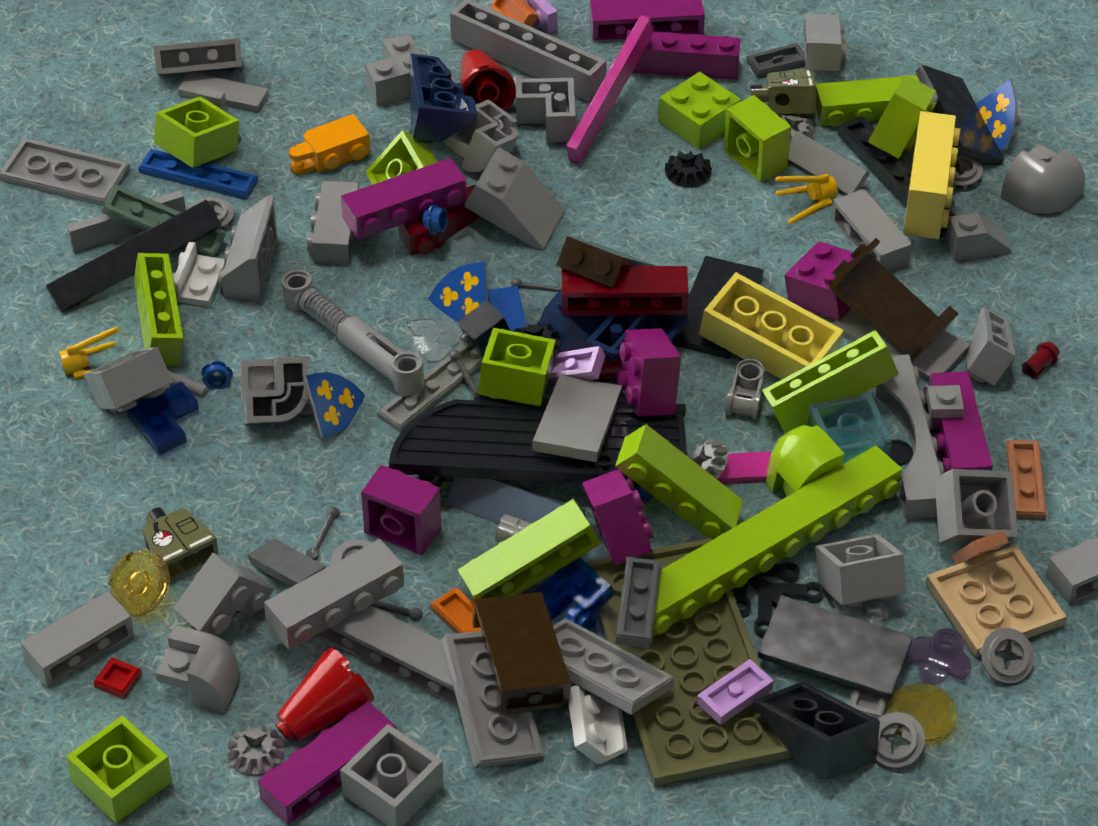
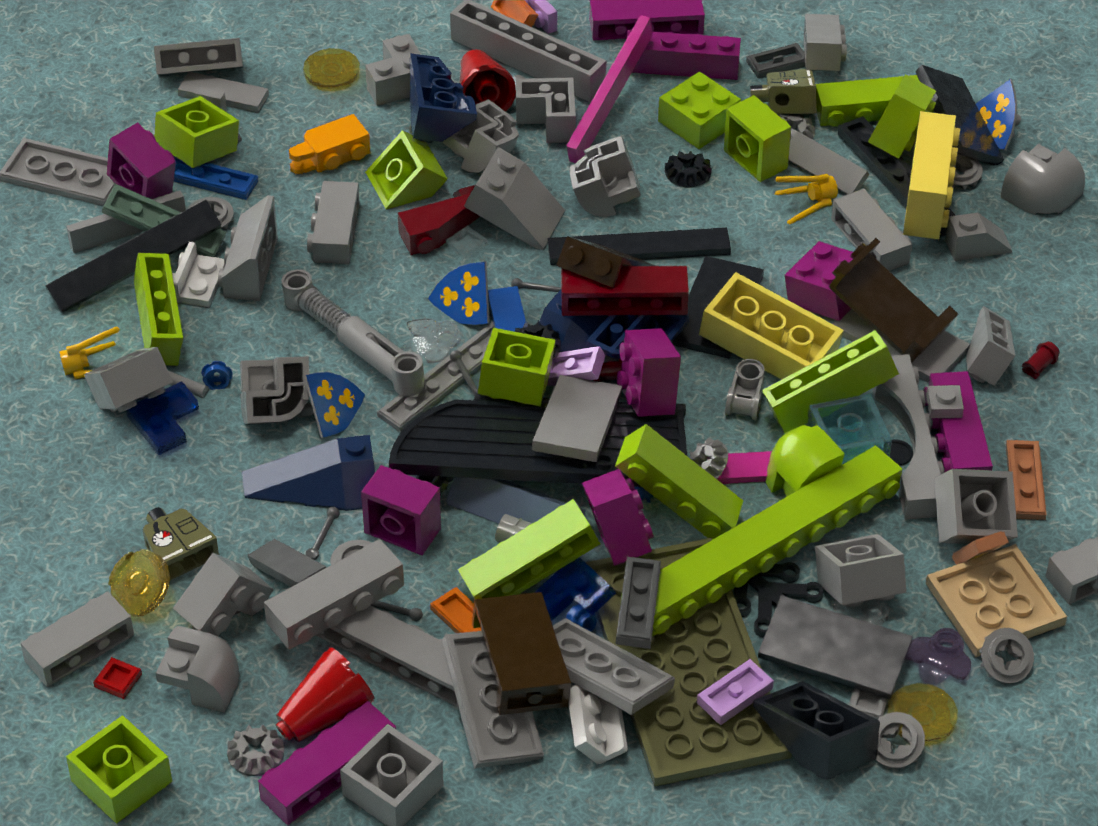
(140, 163): none -> magenta brick
(319, 475): none -> dark blue wedge
(331, 69): none -> clear yellow tile
(403, 198): magenta brick -> none
(435, 219): blue plate -> none
(479, 325): black brick -> none
(605, 178): none -> light grey brick
(656, 244): none -> black tile

